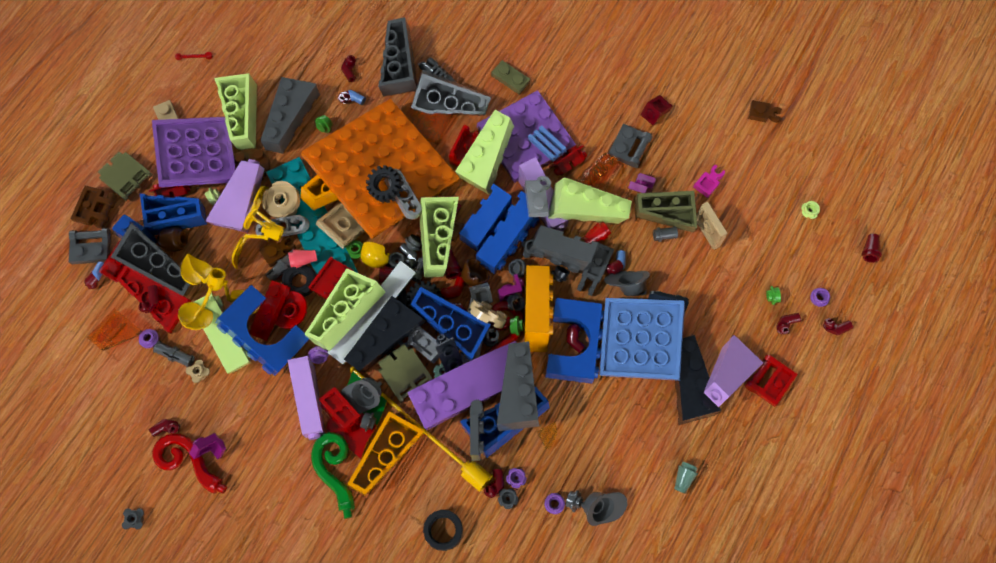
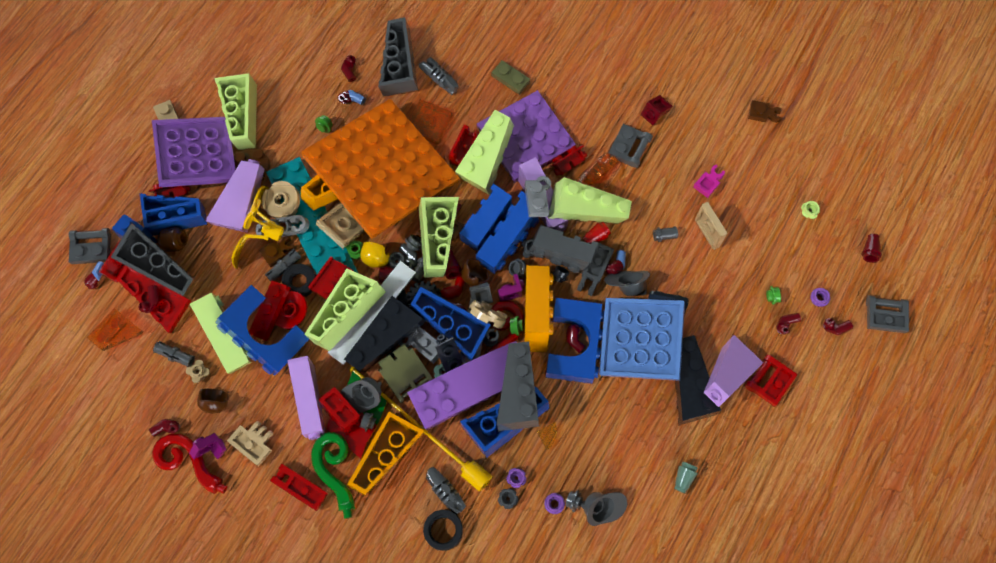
(88, 205): reddish brown plate -> none
(123, 174): olive plate -> none
(137, 523): dark grey plate -> none
(151, 343): medium lavender plate -> none
(194, 272): yellow plant -> none
(208, 55): red hinge -> none
(212, 195): yellowish green plate -> none
(212, 400): none -> reddish brown hair
(252, 442): none -> tan hinge
(287, 112): dark grey wedge -> none
(299, 487): none -> red plate
(301, 257): coral cone -> none
(318, 355): medium lavender plate -> none
(375, 178): black tyre -> none
(403, 202): light grey beam -> none
(445, 96): dark grey wedge -> none
(445, 491): none -> dark grey hinge
(476, 429): dark grey hinge -> none
(496, 485): dark red arm -> none
(520, 302): black plate -> none
(532, 138): medium blue tile -> none
(643, 183): magenta bracket -> none
(668, 209): olive wedge -> none
(887, 320): none -> dark grey plate

